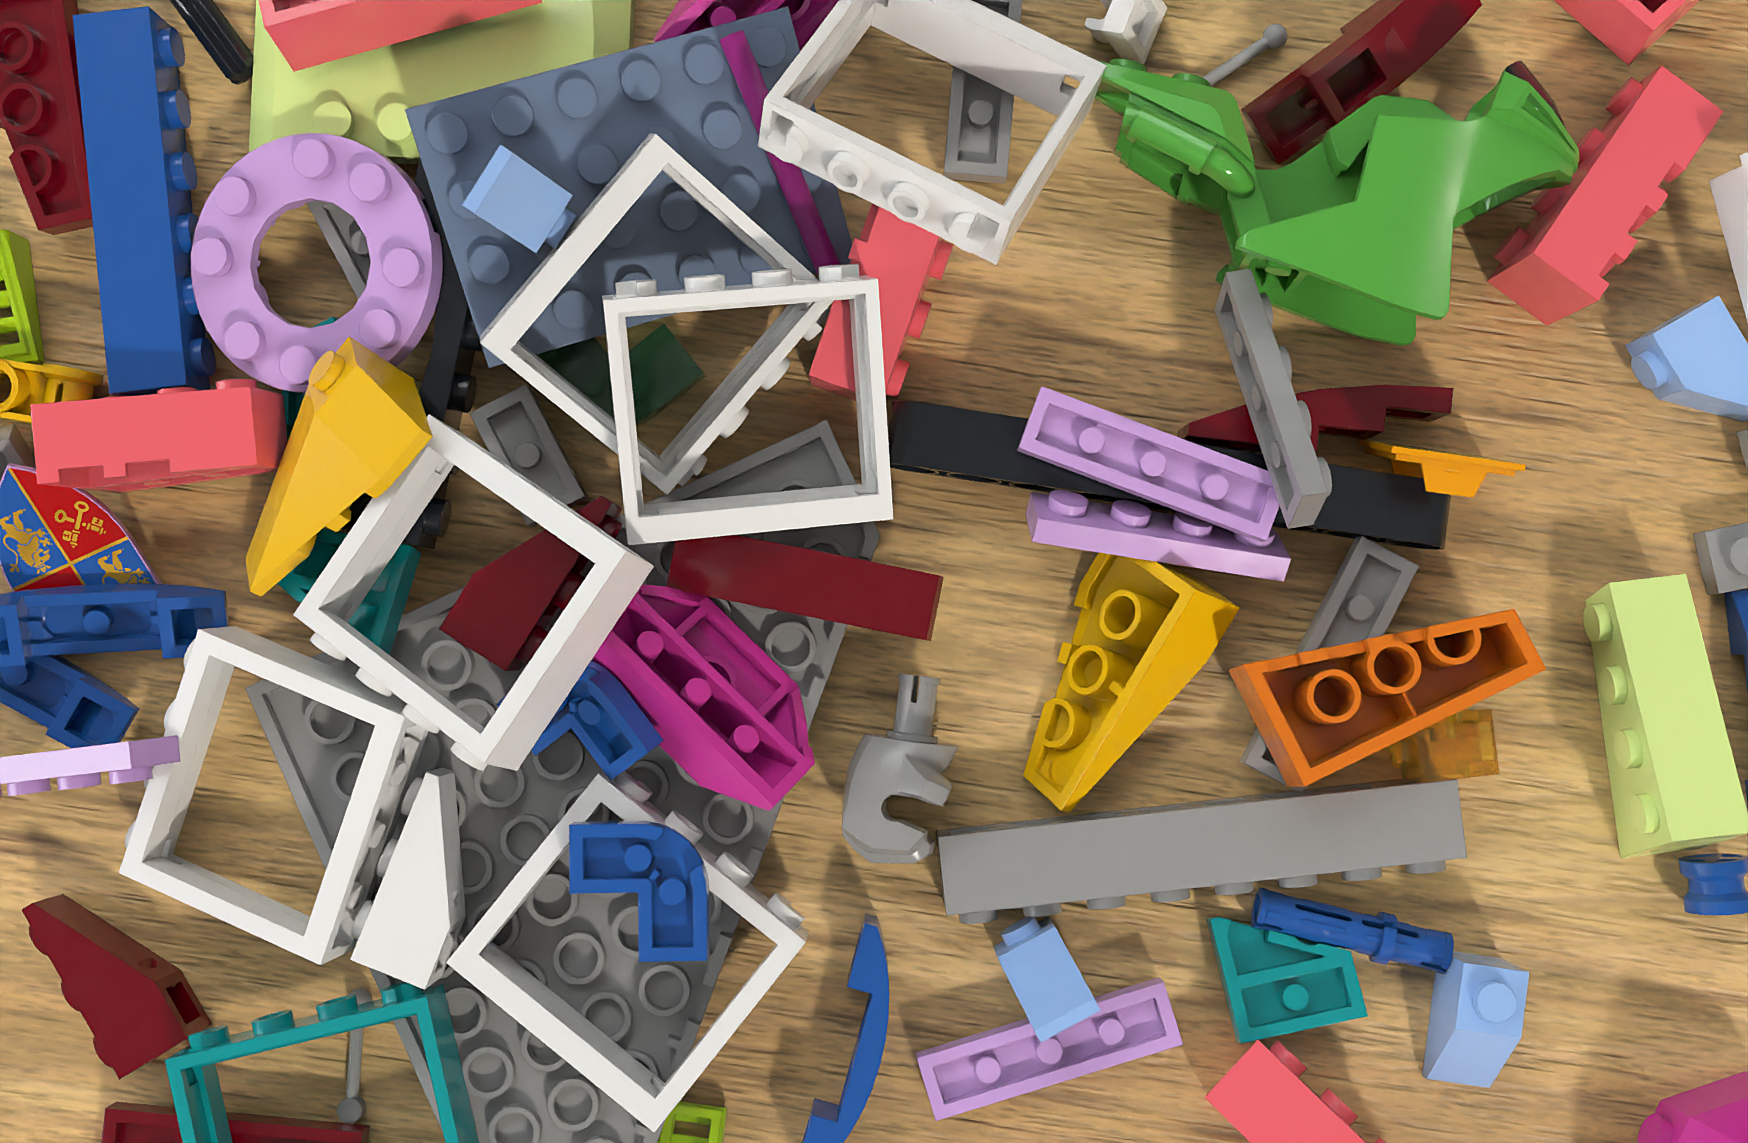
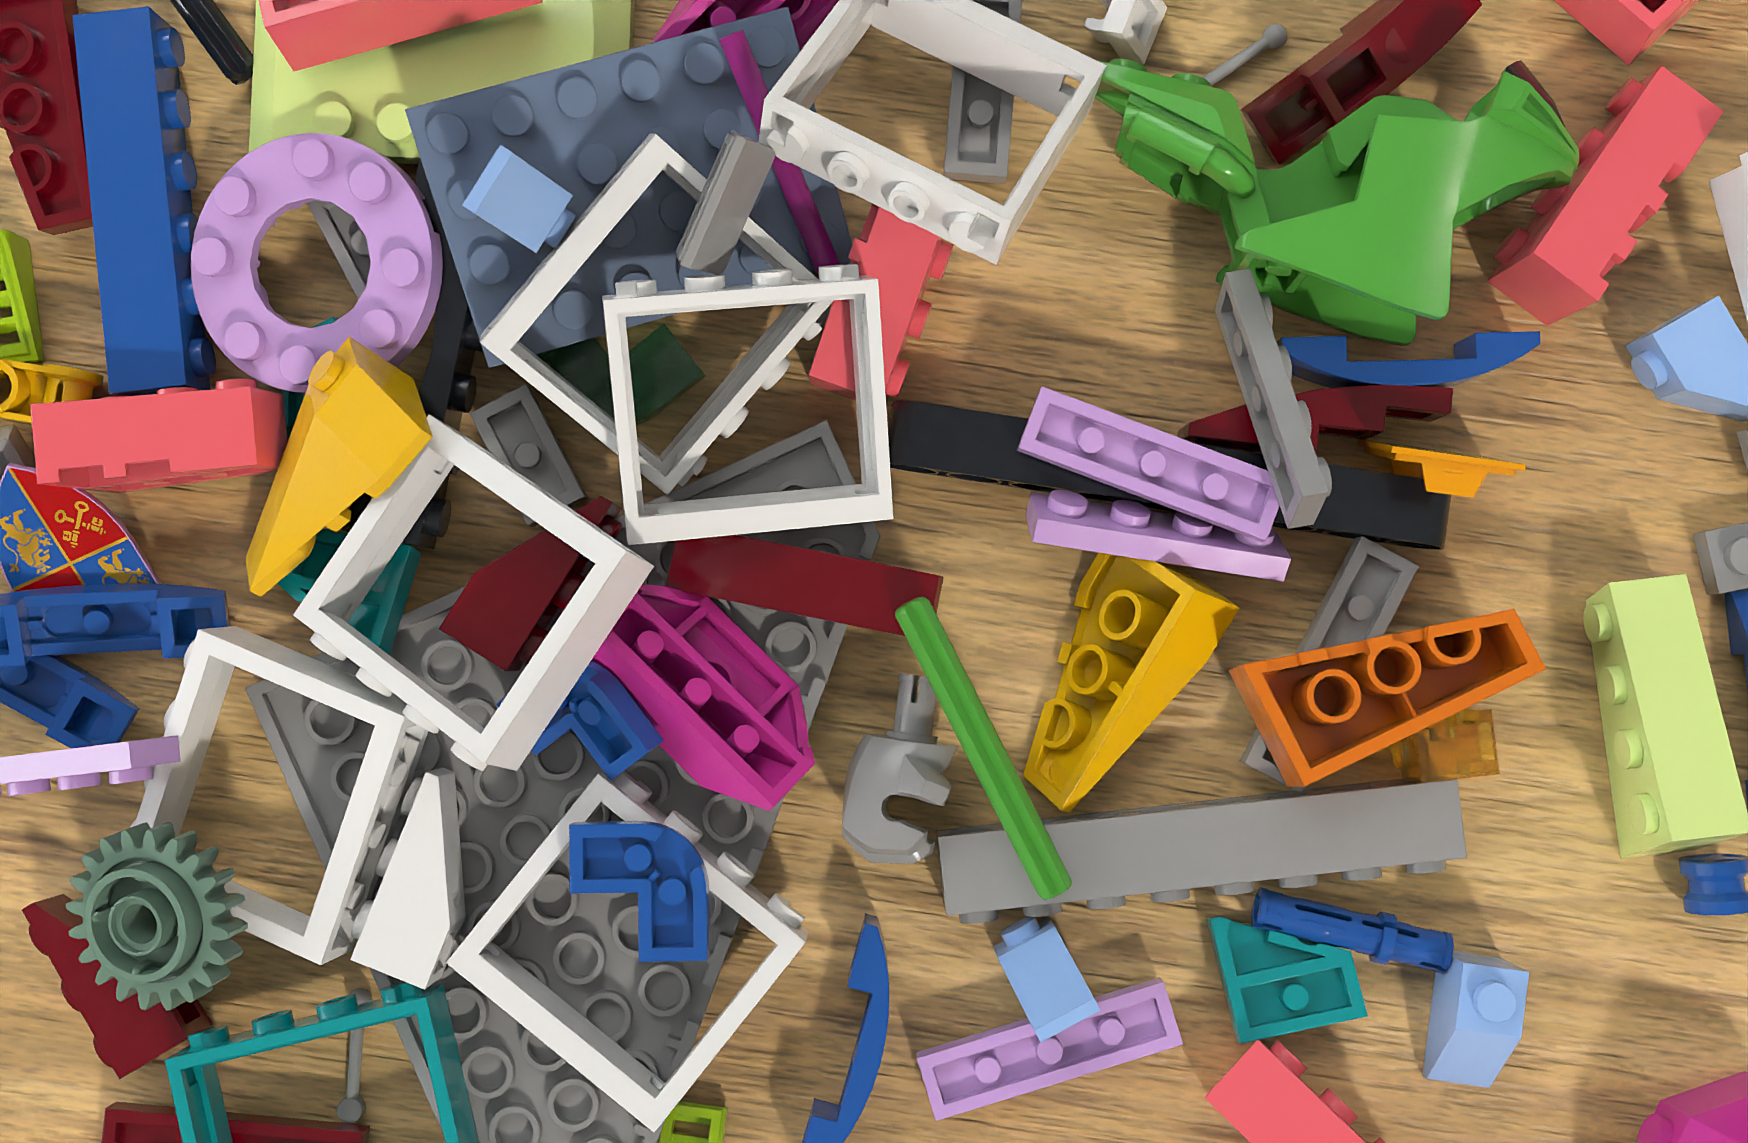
(156, 915): none -> sand green gear
(725, 203): none -> light grey slope
(983, 747): none -> bright green axle
(1325, 361): none -> blue slope

